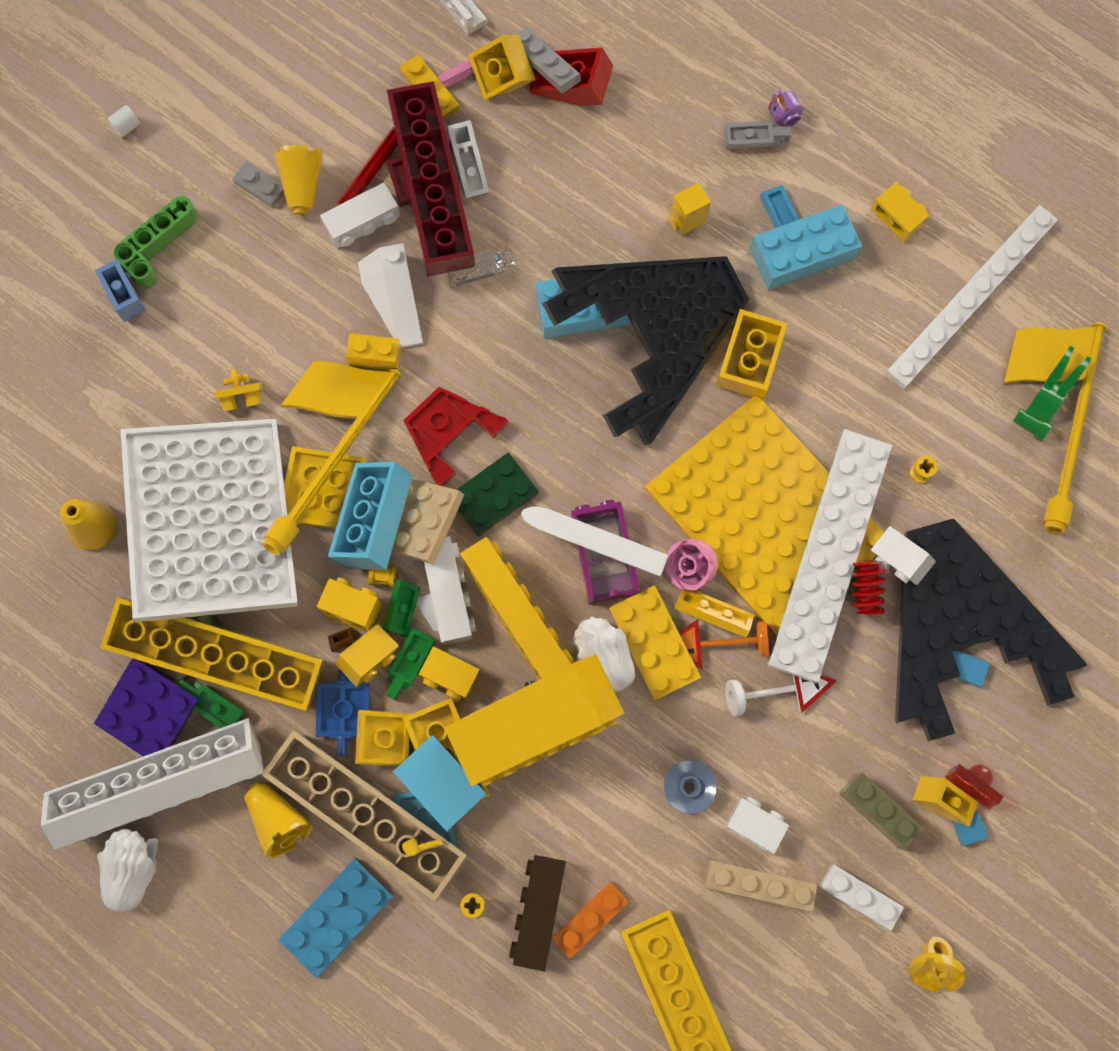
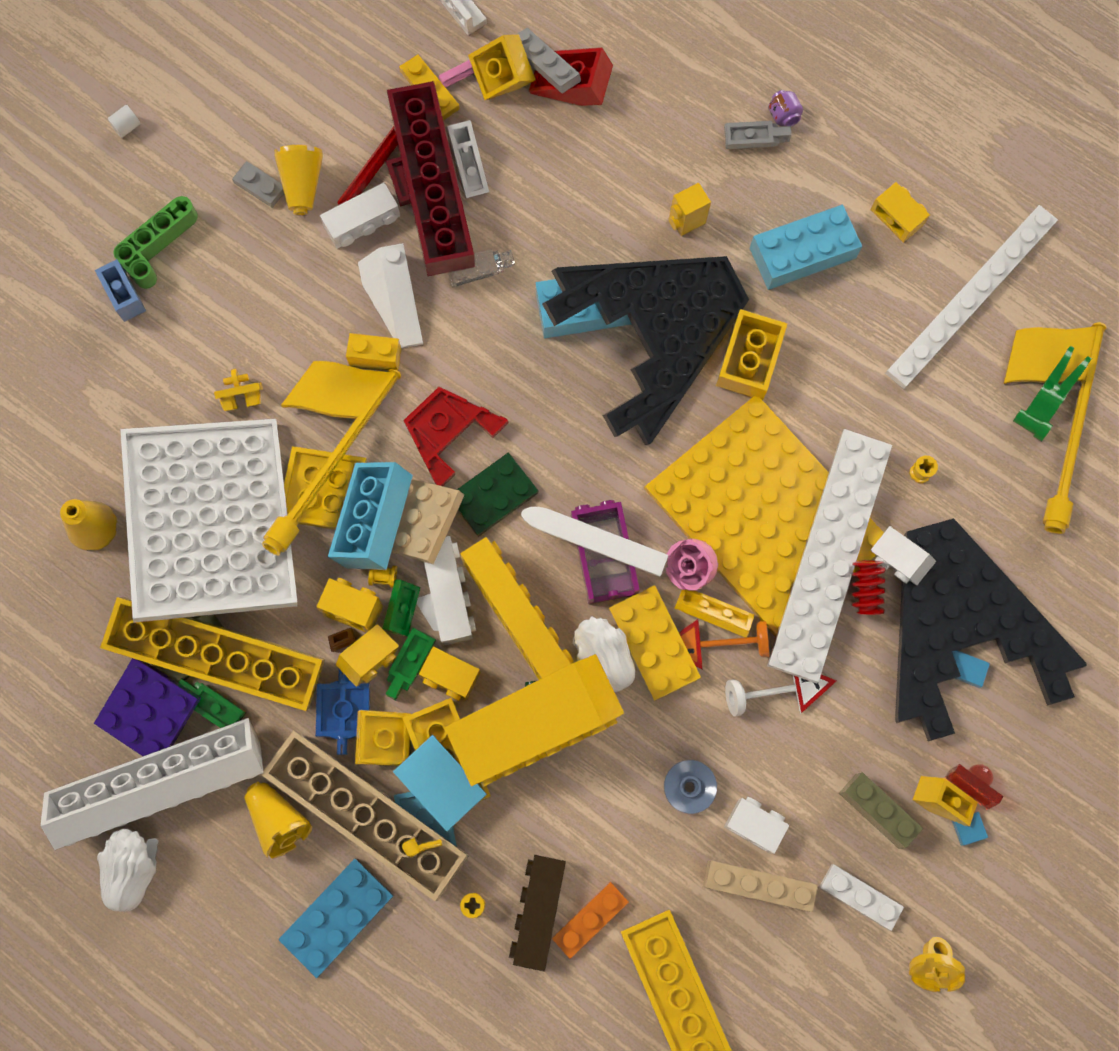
(778, 206): dark azure tile -> none

